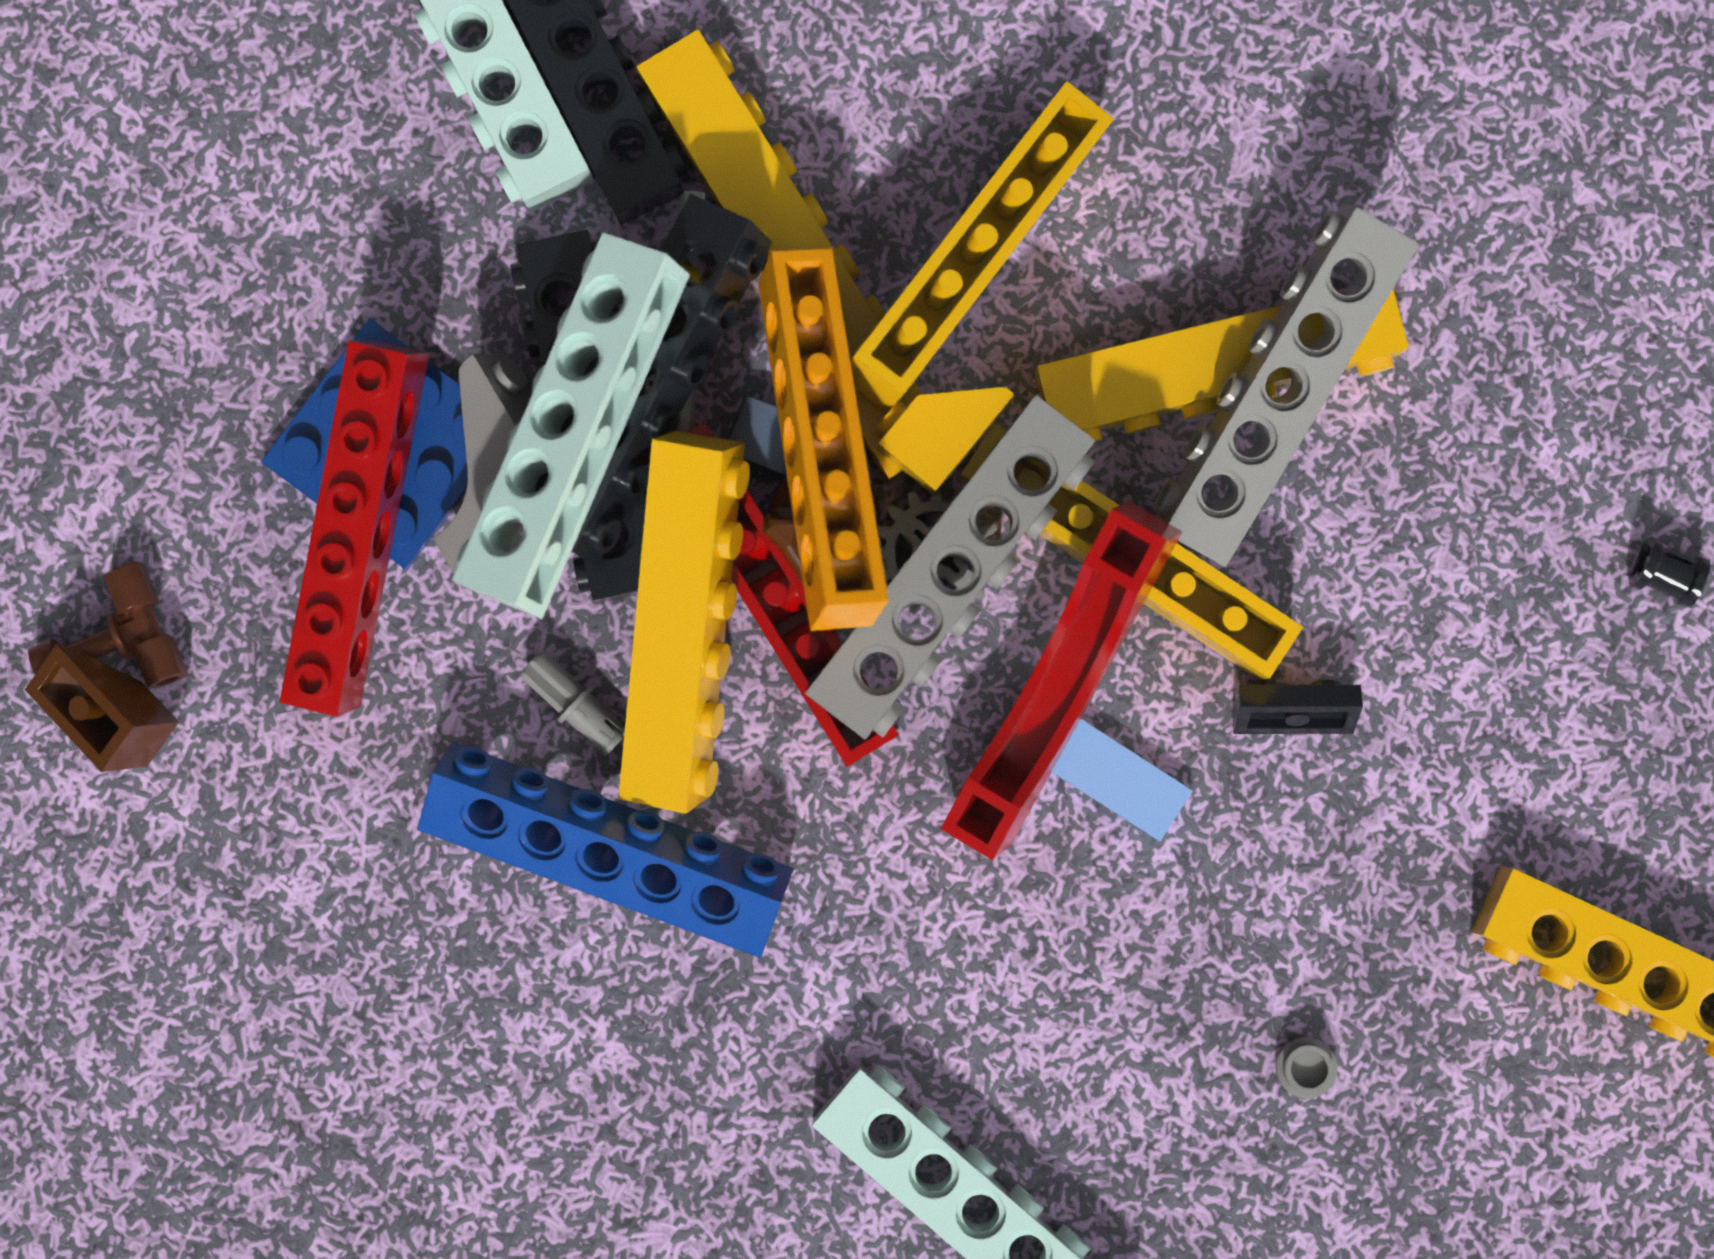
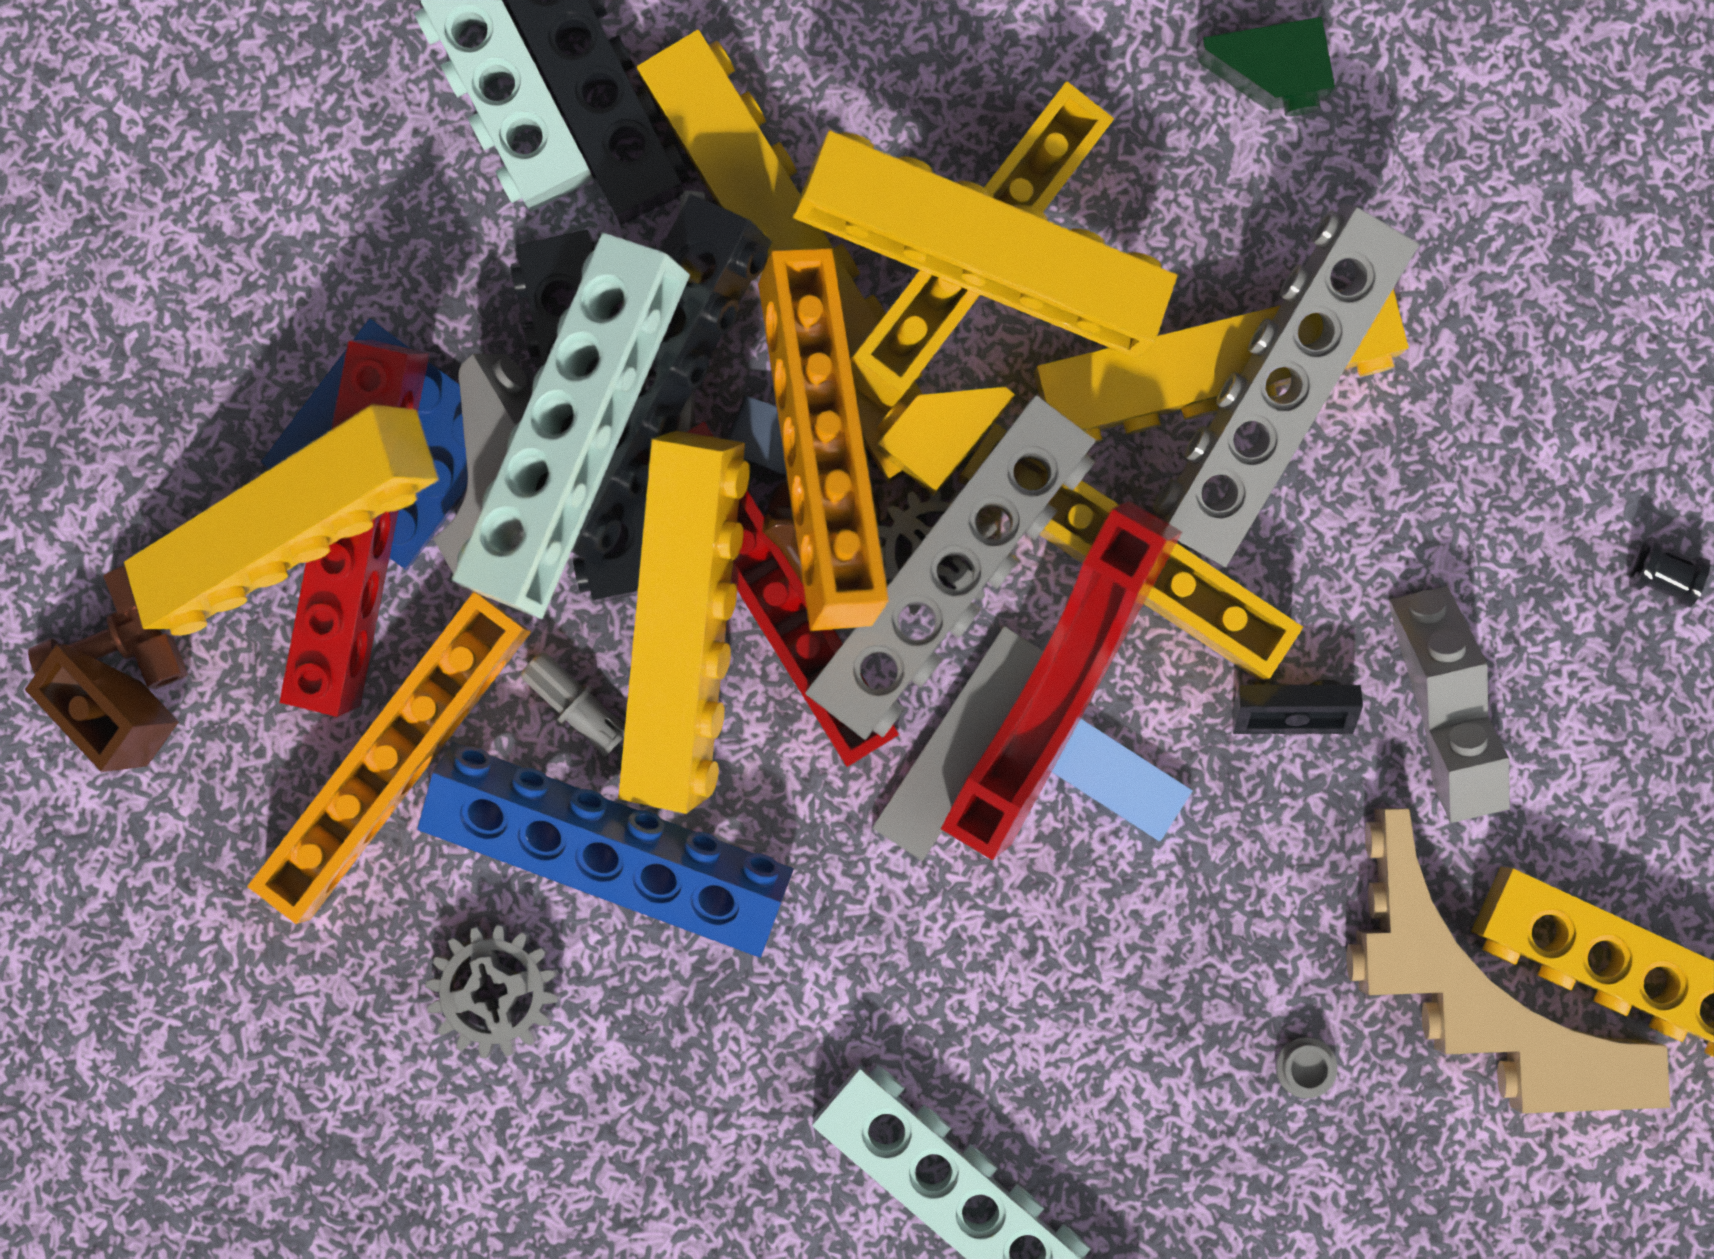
(282, 519): none -> yellow brick
(389, 759): none -> light orange brick
(486, 961): none -> light grey gear
(940, 771): none -> light grey tile
(985, 244): none -> yellow brick
(1274, 64): none -> dark green slope
(1415, 953): none -> tan arch
(1452, 697): none -> light grey arch

